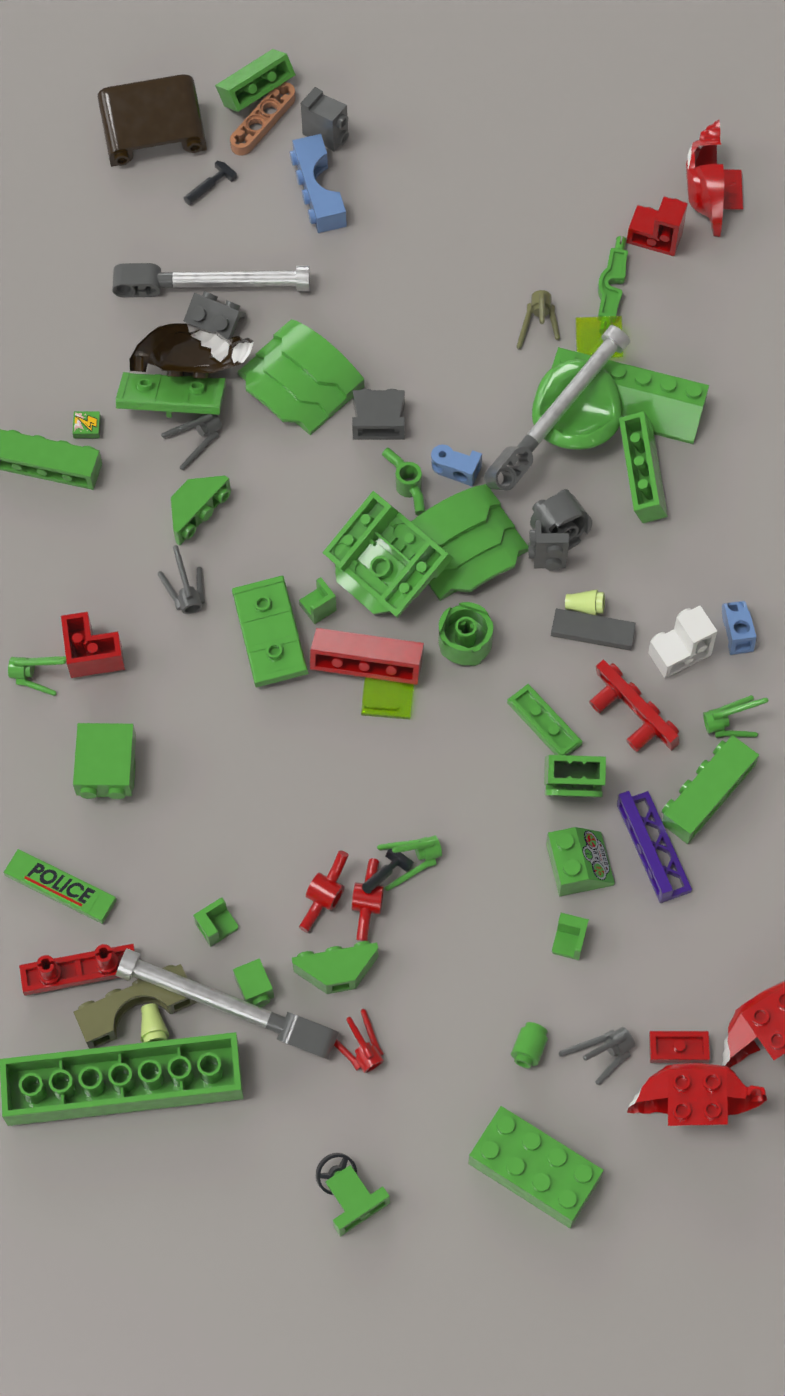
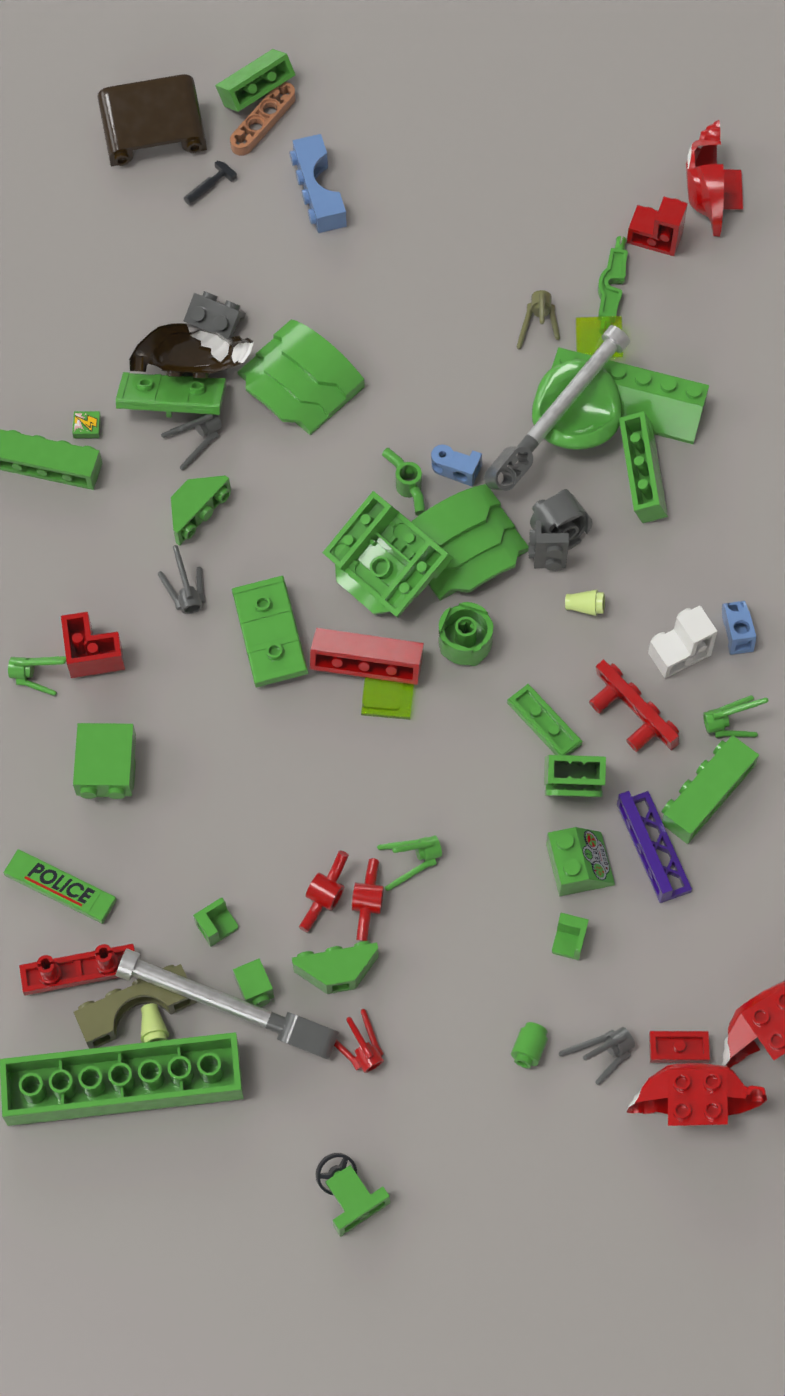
(147, 279): piece -> none
(319, 602): bright green panel -> none
(325, 117): dark grey hips -> none
(378, 414): dark grey hips -> none
(397, 859): black piece -> none
(535, 1166): bright green brick -> none
(593, 629): dark grey tile -> none

